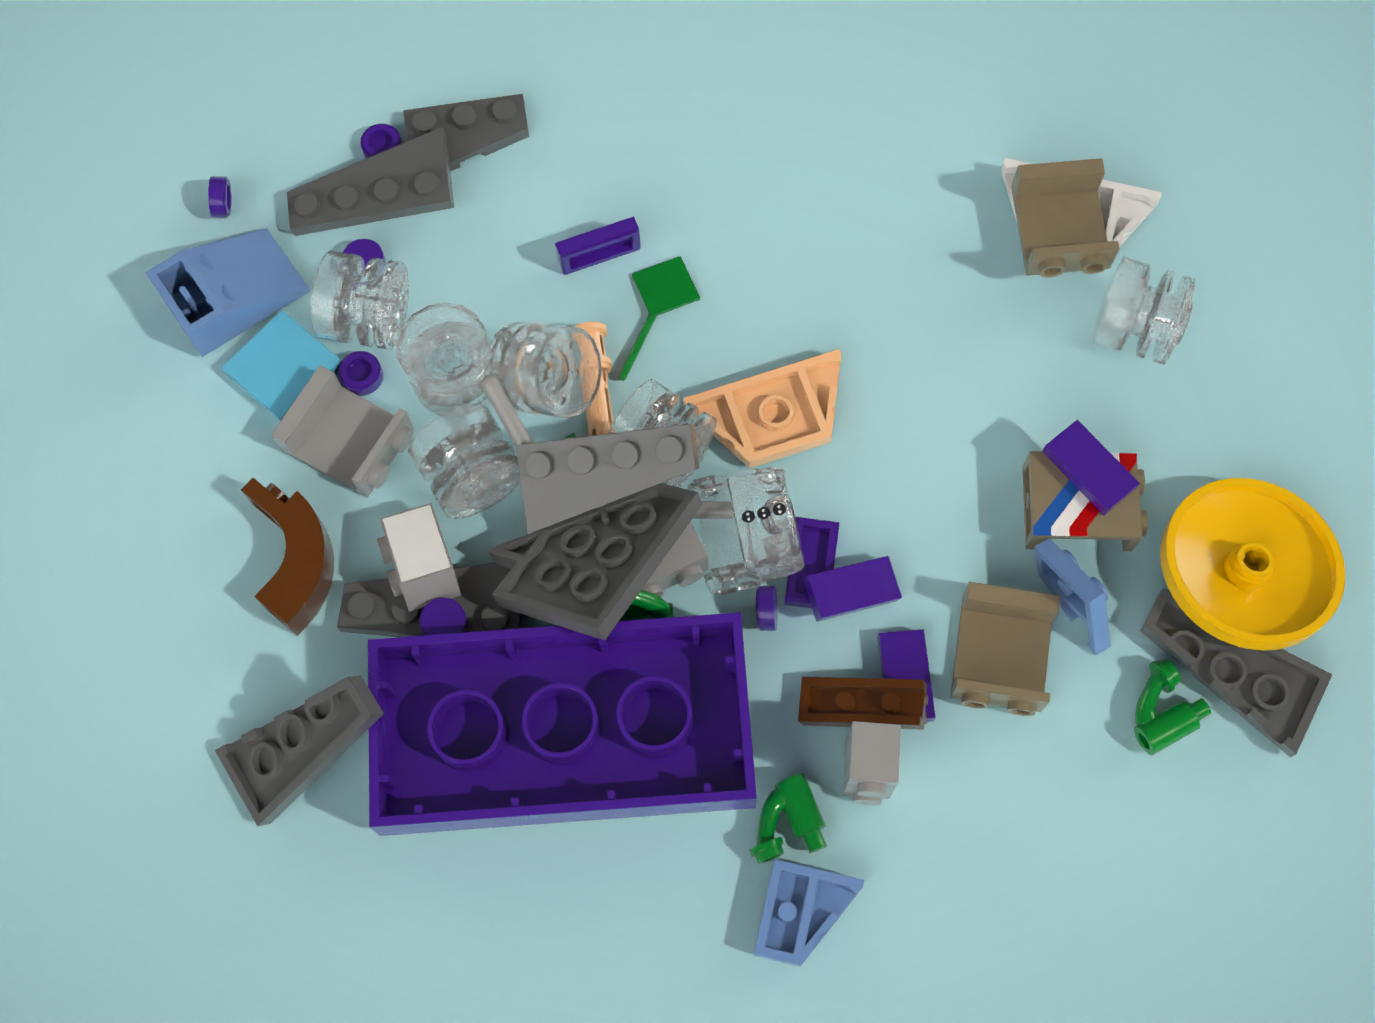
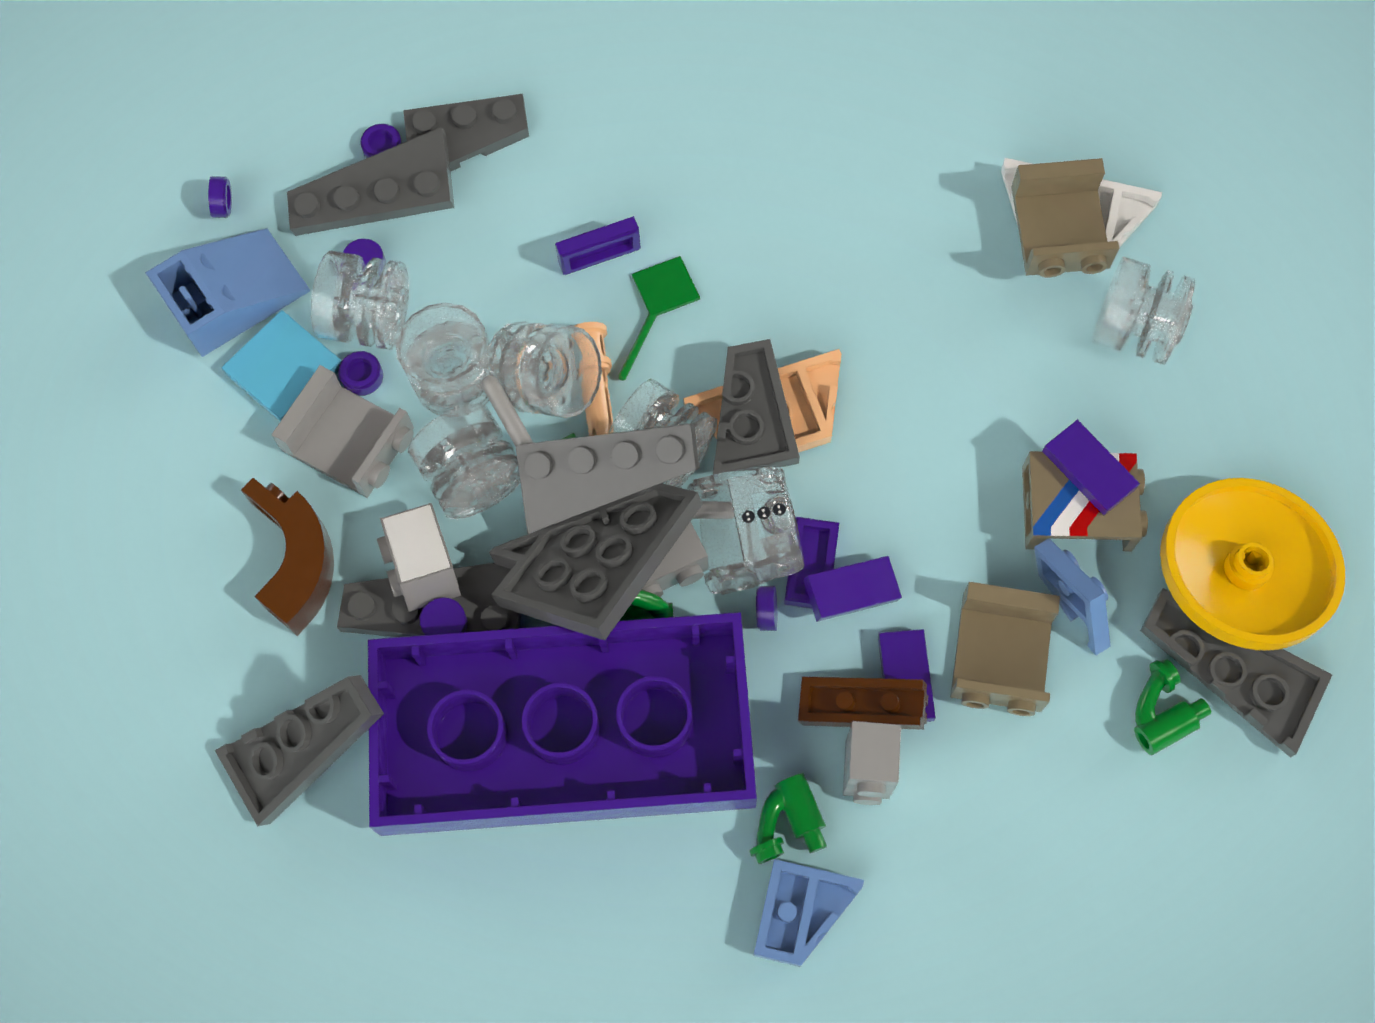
(754, 413): none -> dark grey wing

